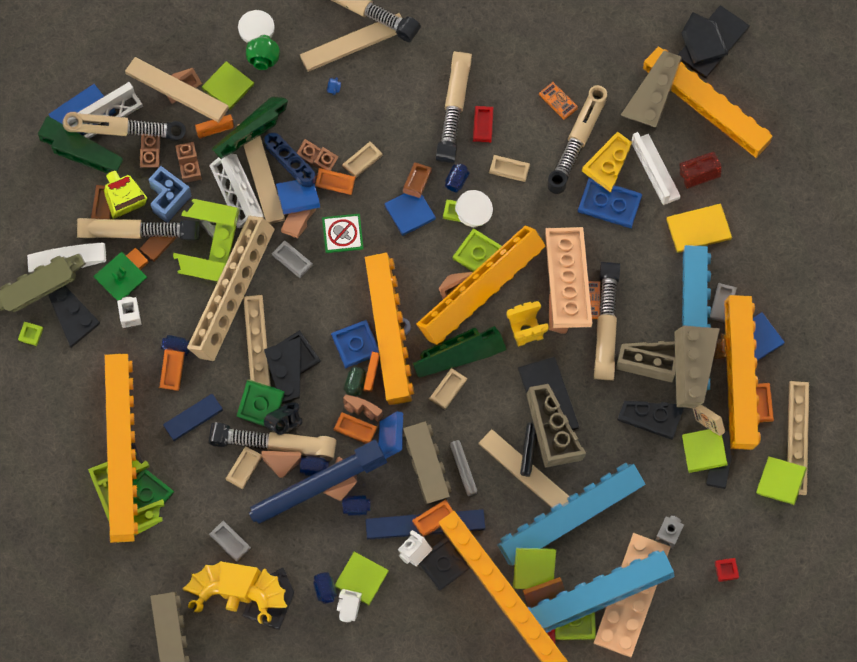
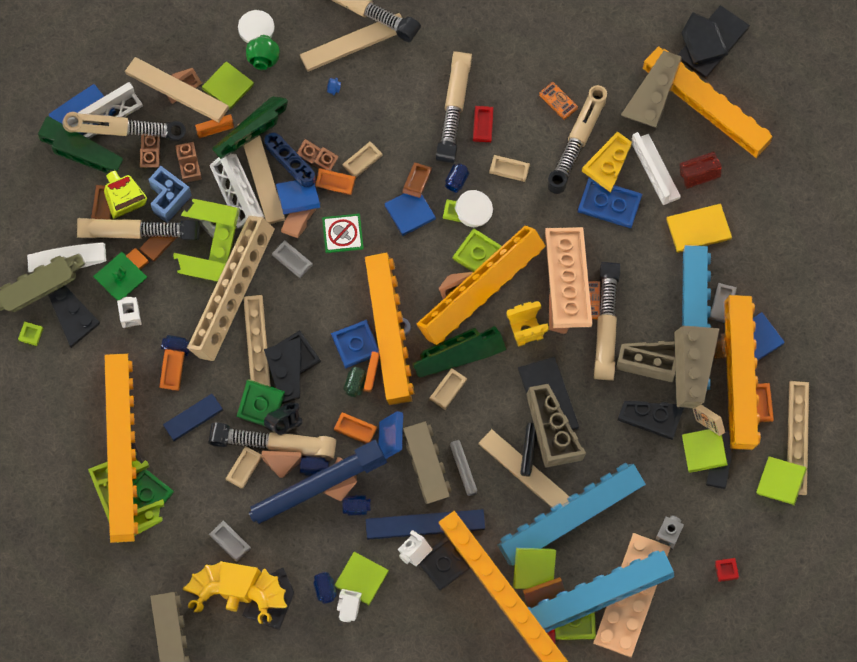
(357, 405): nougat slope -> none
(428, 521): orange tile -> none

